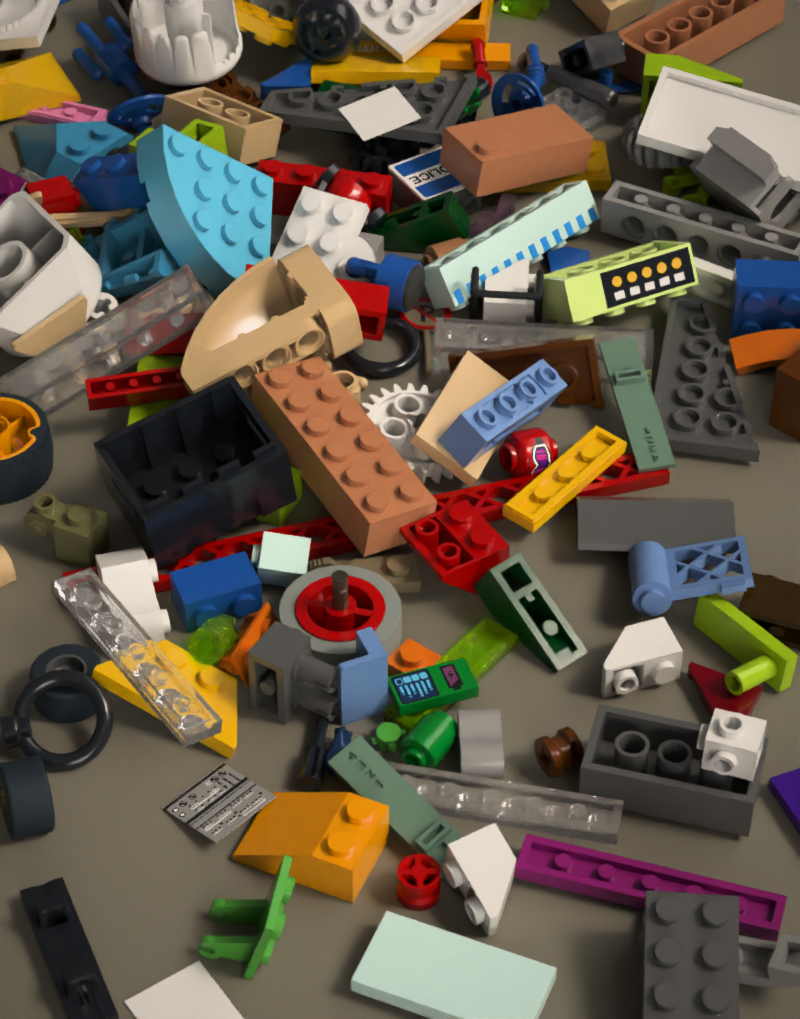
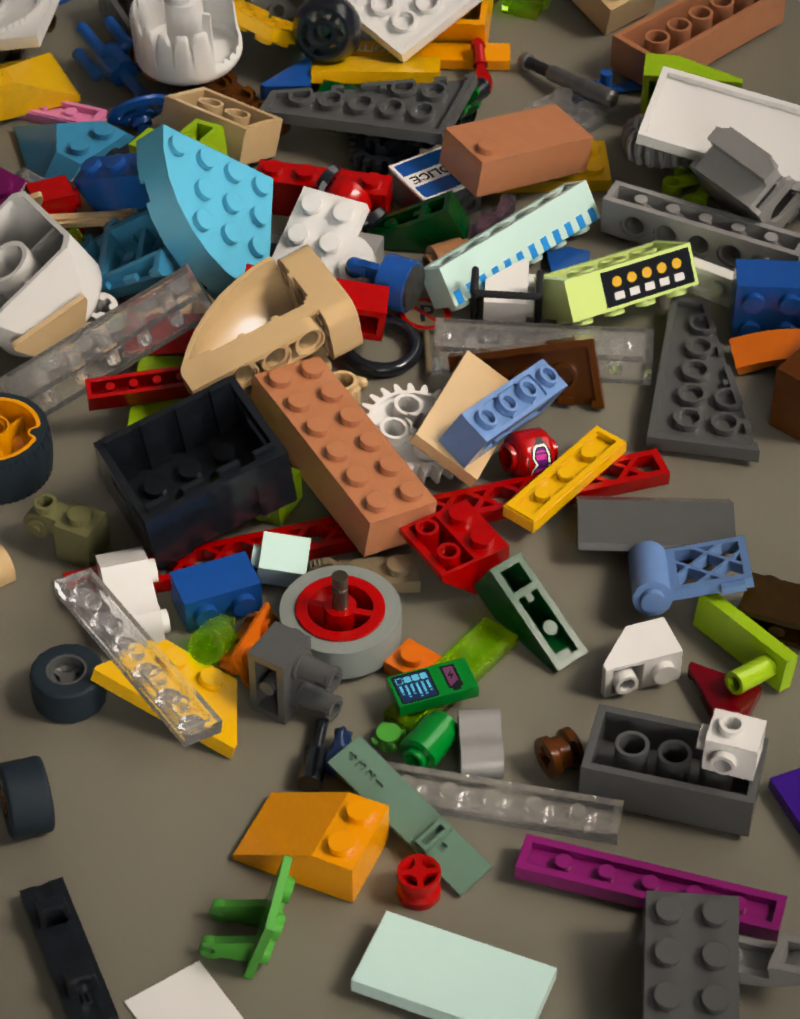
(18, 730): black piece -> none
(219, 802): light grey sticker -> none
(363, 680): medium blue panel -> none
(379, 113): white sticker -> none
(484, 873): white slope -> none
(519, 99): blue dish -> none
(594, 54): black brick -> none
(637, 405): sand green piece -> none

